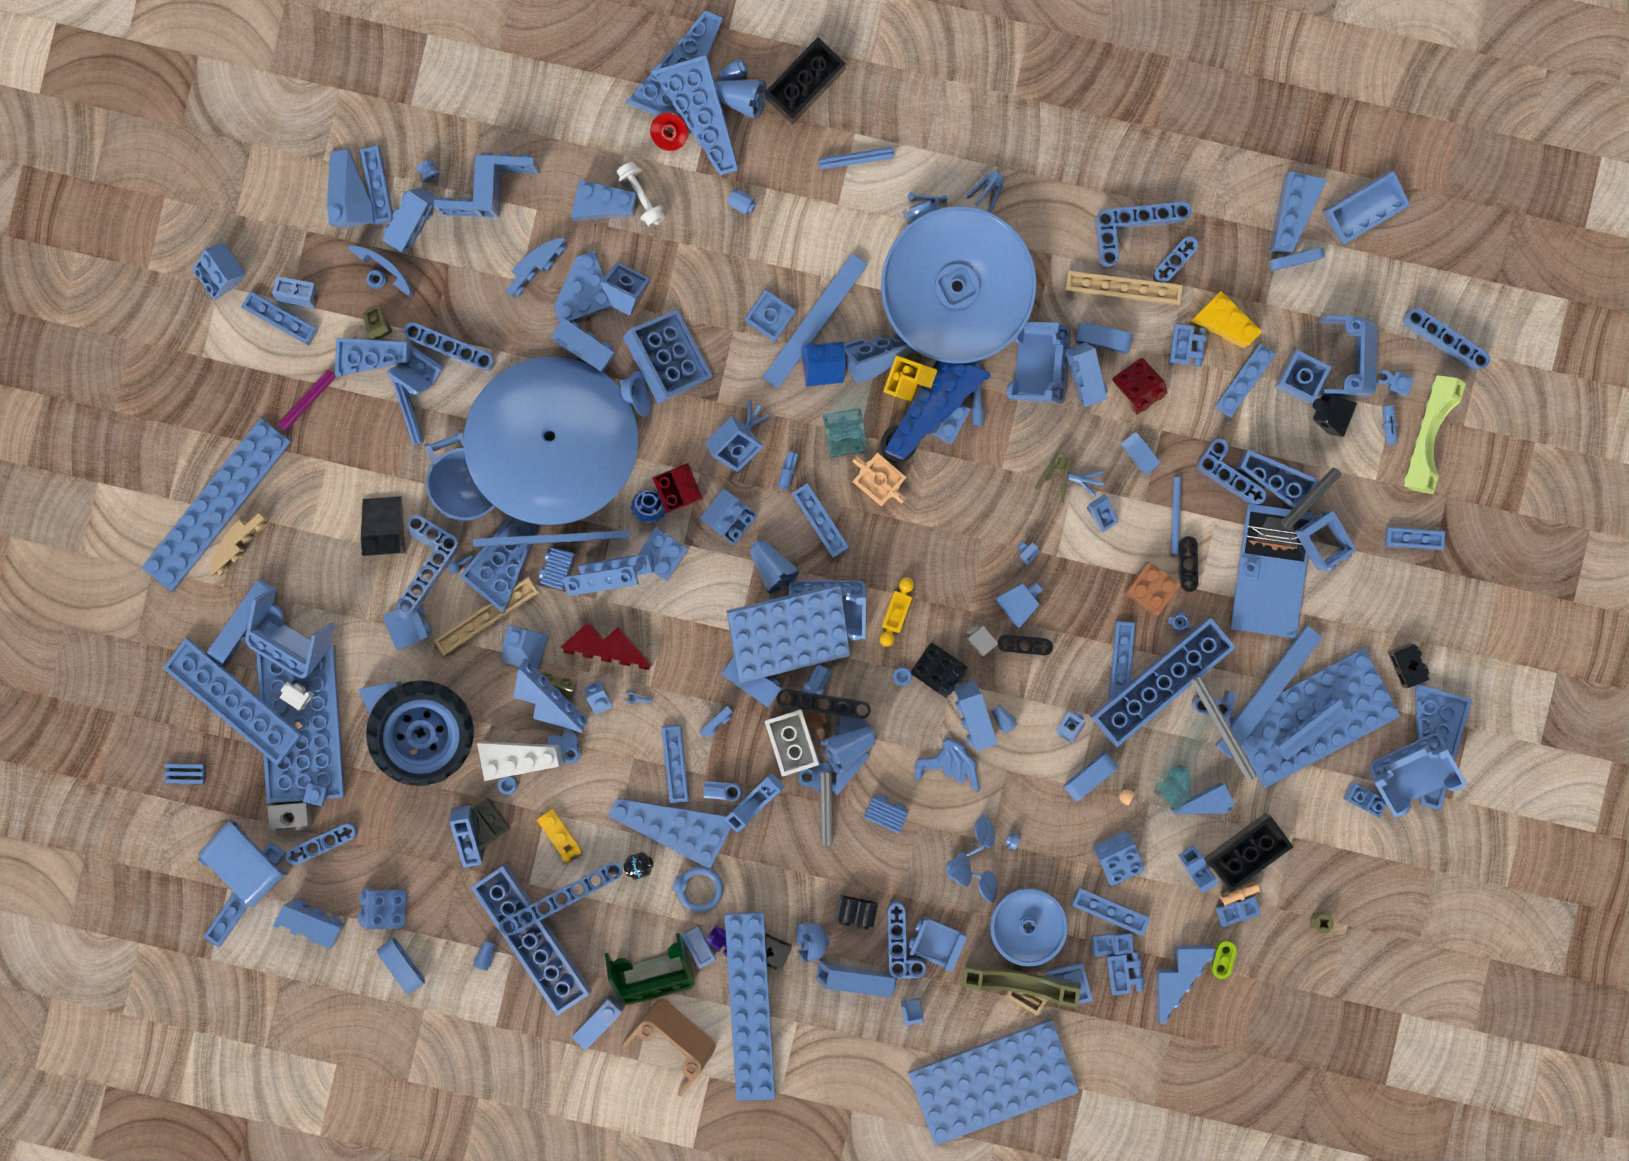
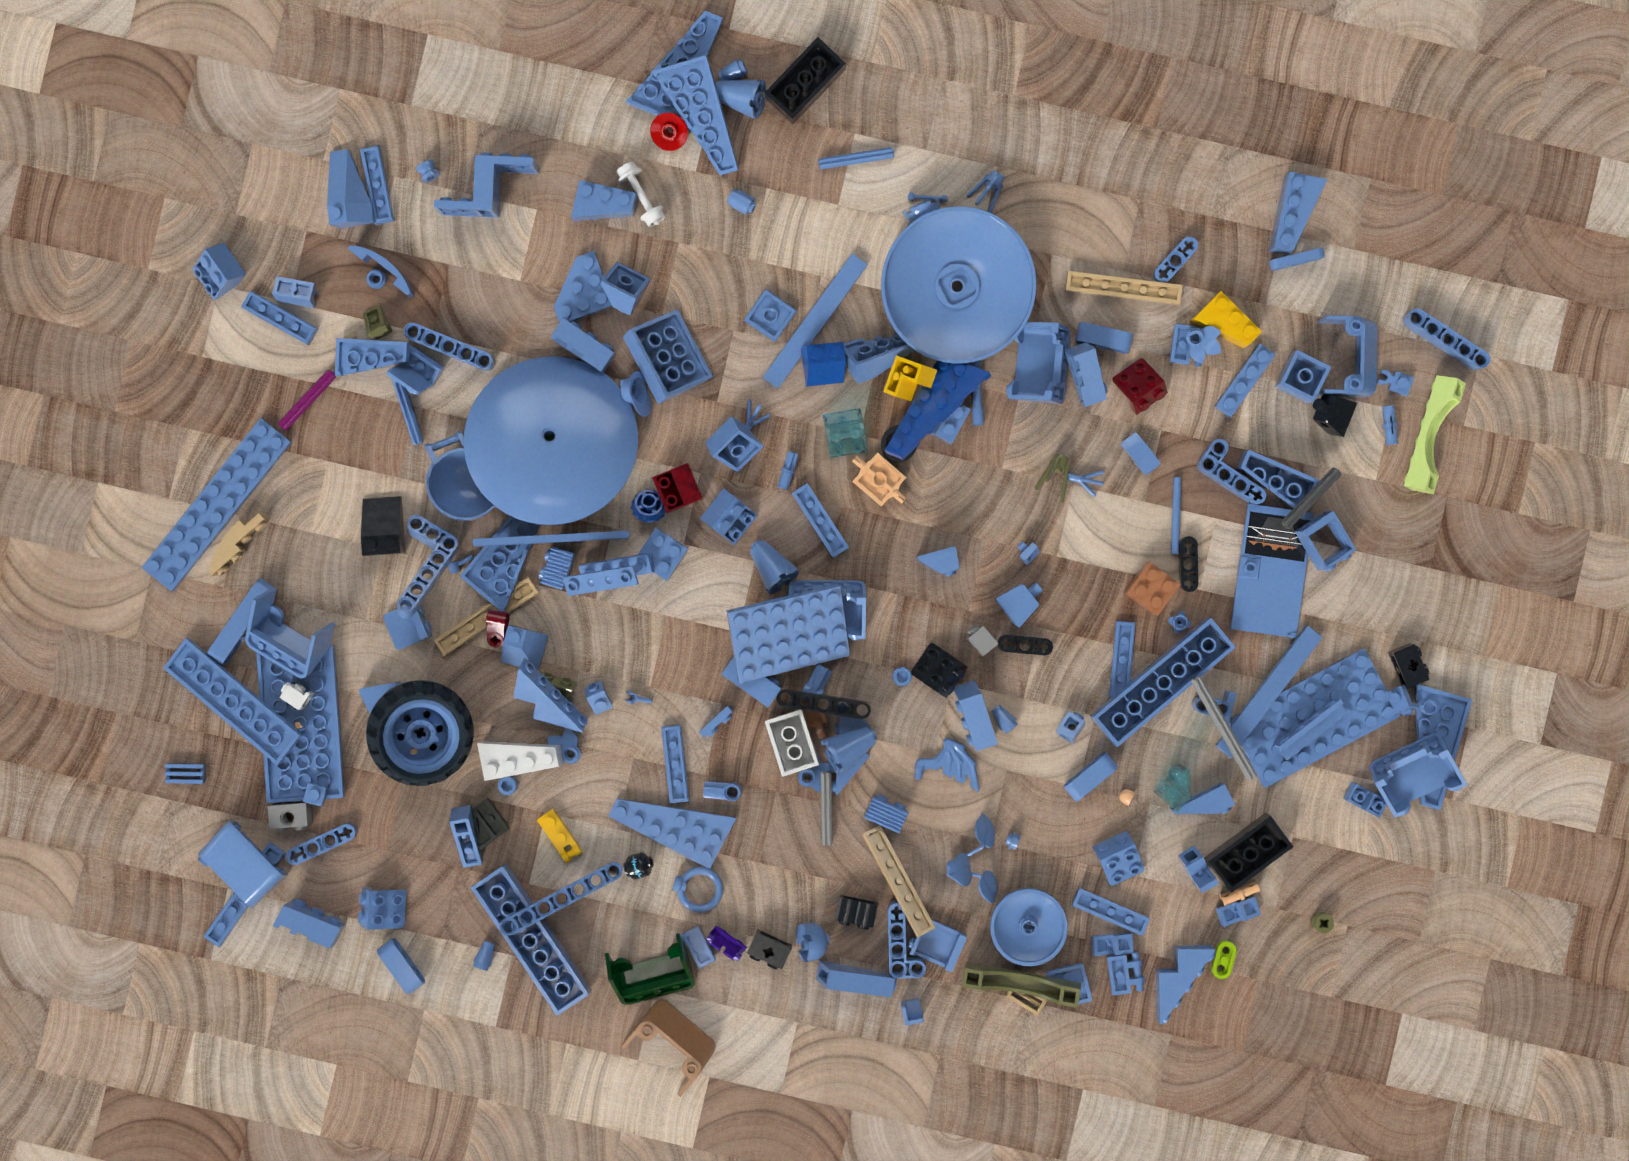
(409, 218): medium blue wedge -> none
(497, 625): none -> dark red piece
(540, 258): medium blue slope -> none
(598, 1022): medium blue slope -> none
(614, 646): dark red slope -> none
(750, 1005): medium blue plate -> none
(754, 802): medium blue arch -> none
(896, 611): yellow plate -> none
(898, 881): none -> tan plate
(941, 561): none -> medium blue slope
(993, 1082): medium blue plate -> none
(1102, 513): medium blue slope -> none
(1133, 221): medium blue beam -> none
(1205, 345): none -> medium blue plate
(1366, 207): medium blue slope -> none
(1401, 702): none -> medium blue bracket
(1415, 538): medium blue tile -> none

